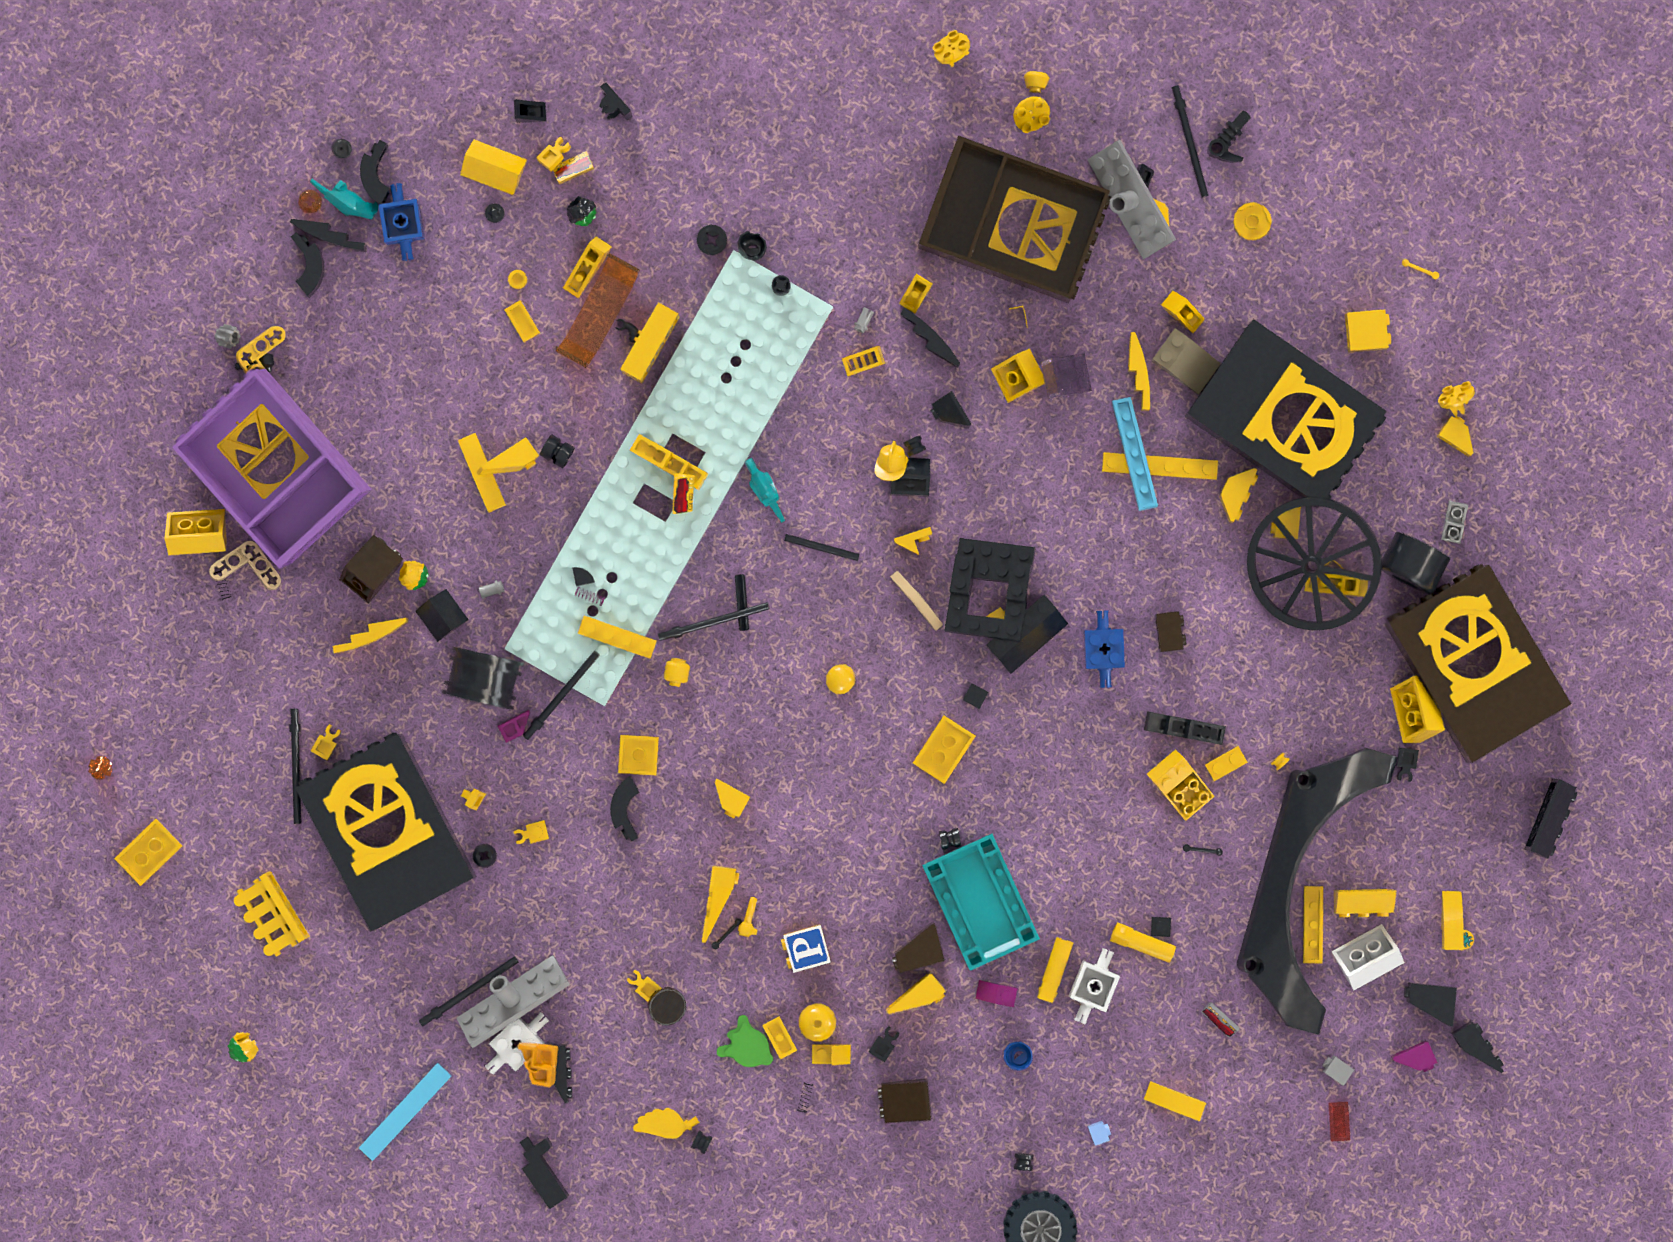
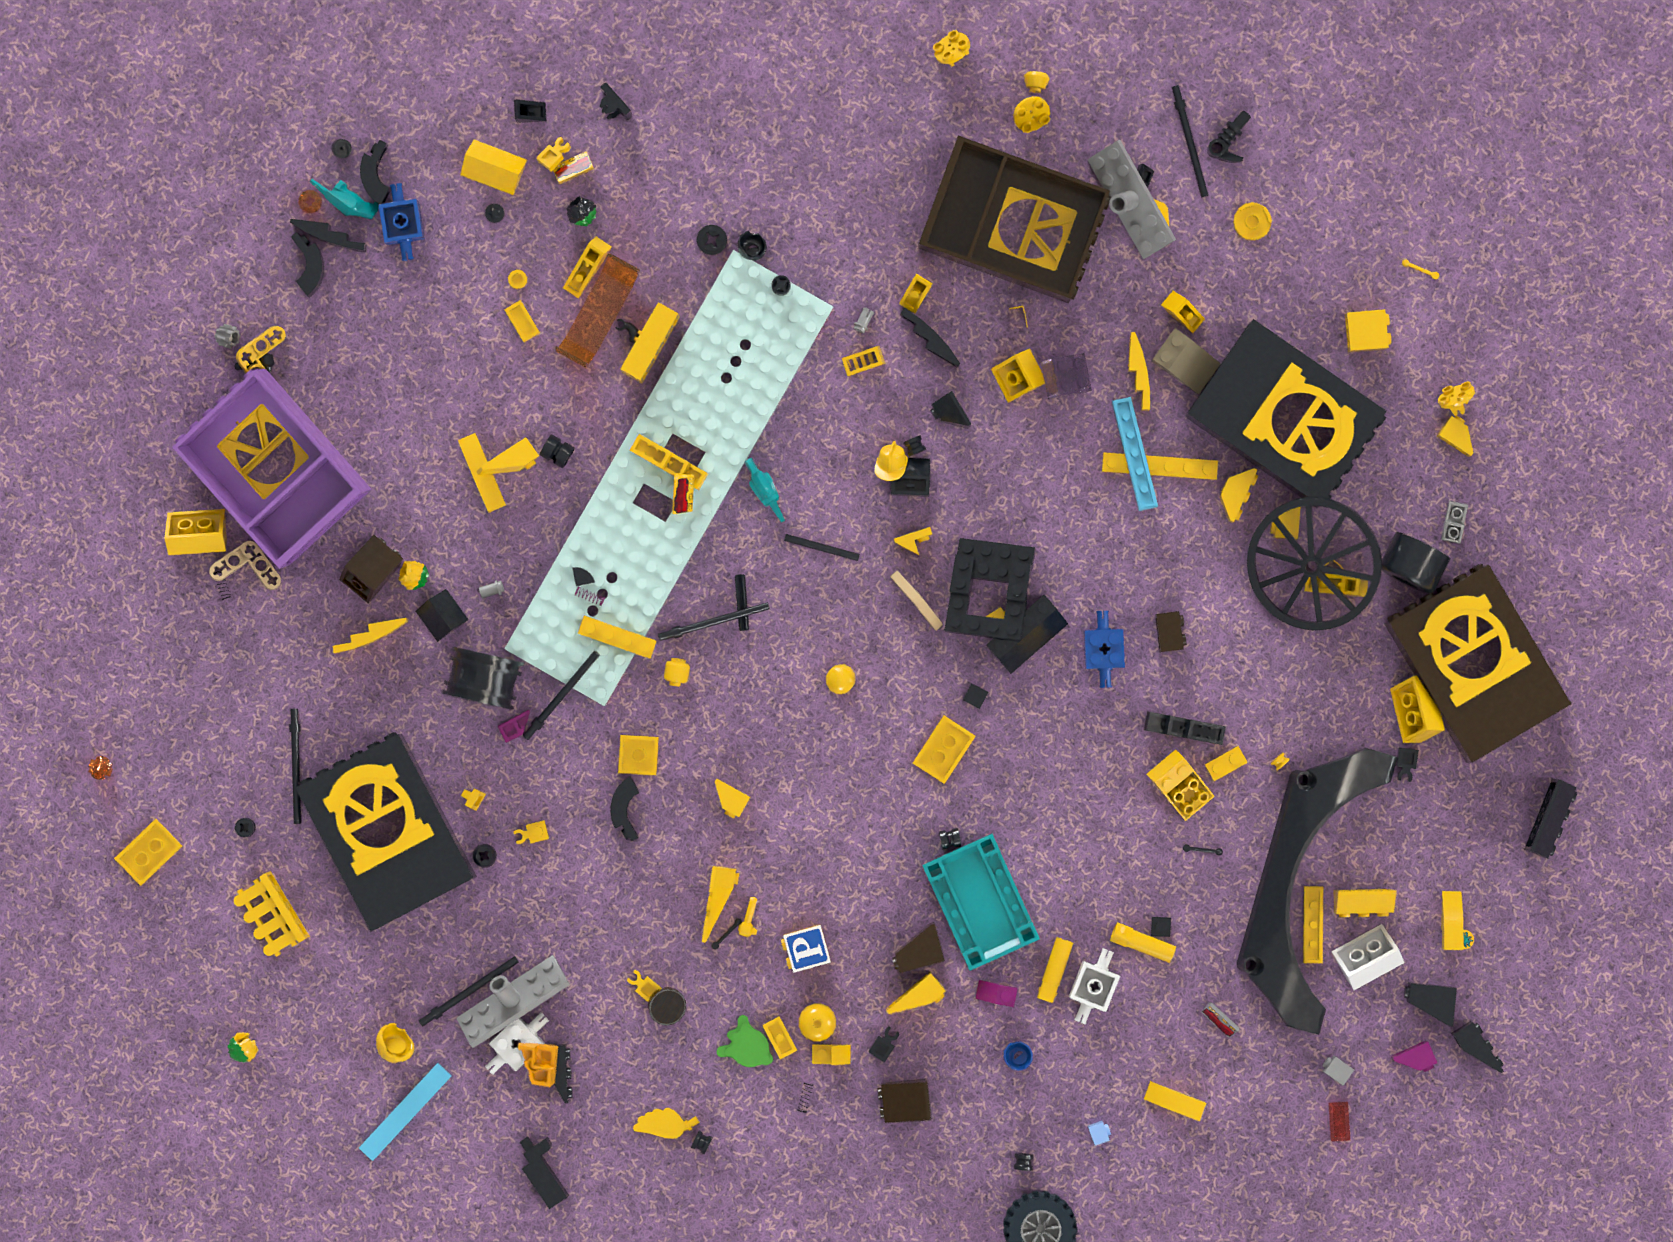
(245, 824): none -> black wheel
(324, 745): yellow plate -> none
(394, 1044): none -> yellow piece

